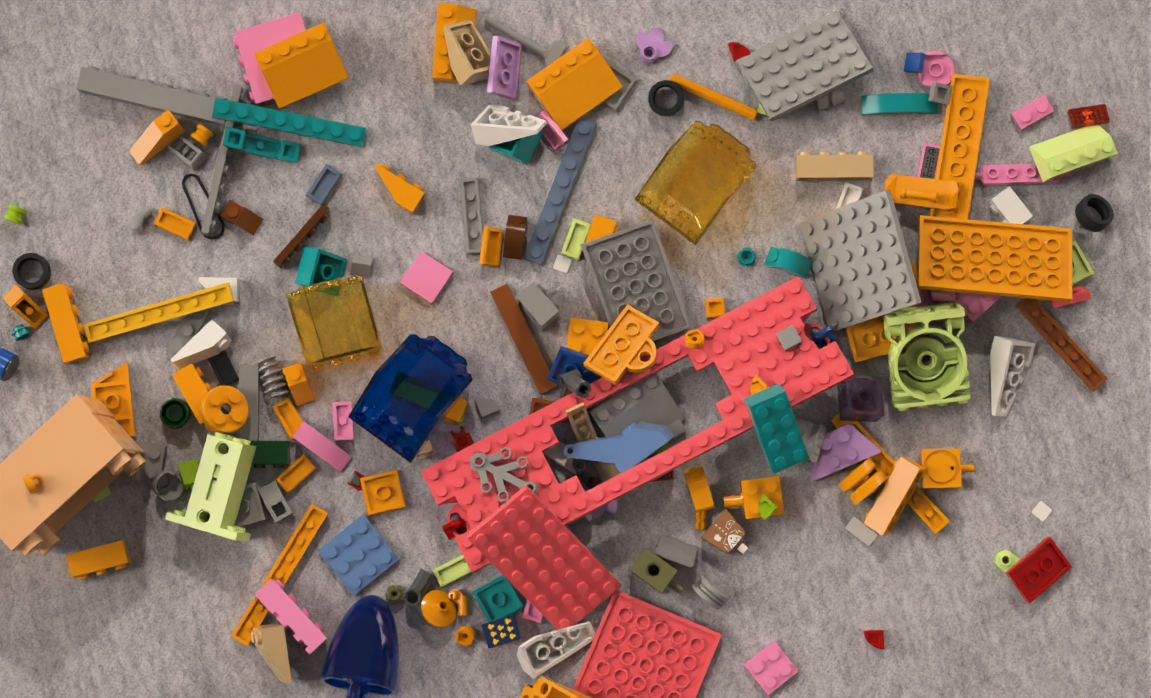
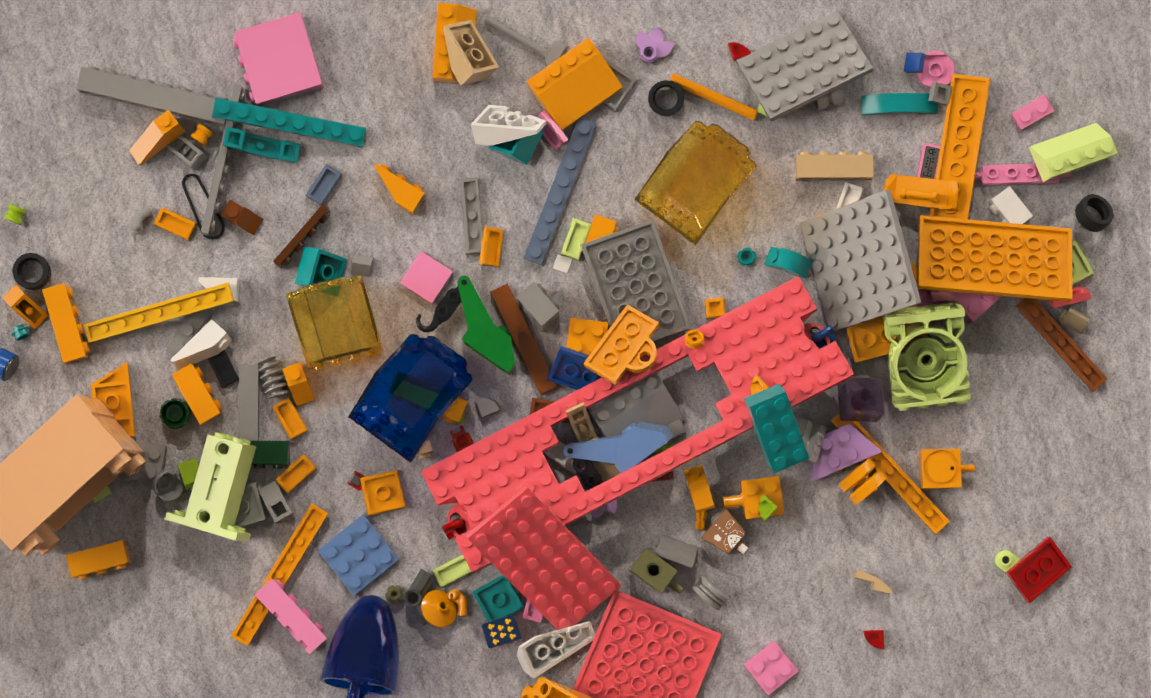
(28, 480): light orange tile -> none
(211, 411): light orange plate -> none
(271, 644): tan slope -> none
(301, 65): light orange slope -> none
(322, 446): bright pink slope -> none
(342, 423): bright pink plate -> none
(465, 635): light orange tile -> none
(482, 334): none -> green slope
(500, 472): light grey plant -> none
(504, 68): lavender tile -> none
(514, 237): reddish brown brick -> none
(573, 383): dark grey piece -> none
(789, 338): light grey tile -> none
(861, 531): white sticker -> none
(877, 584): none -> tan slope
(894, 495): light orange brick -> none
(1007, 364): white wedge -> none
(1041, 511): white sticker -> none
(1074, 319): none -> dark tan brick
(1088, 116): clear red tile -> none

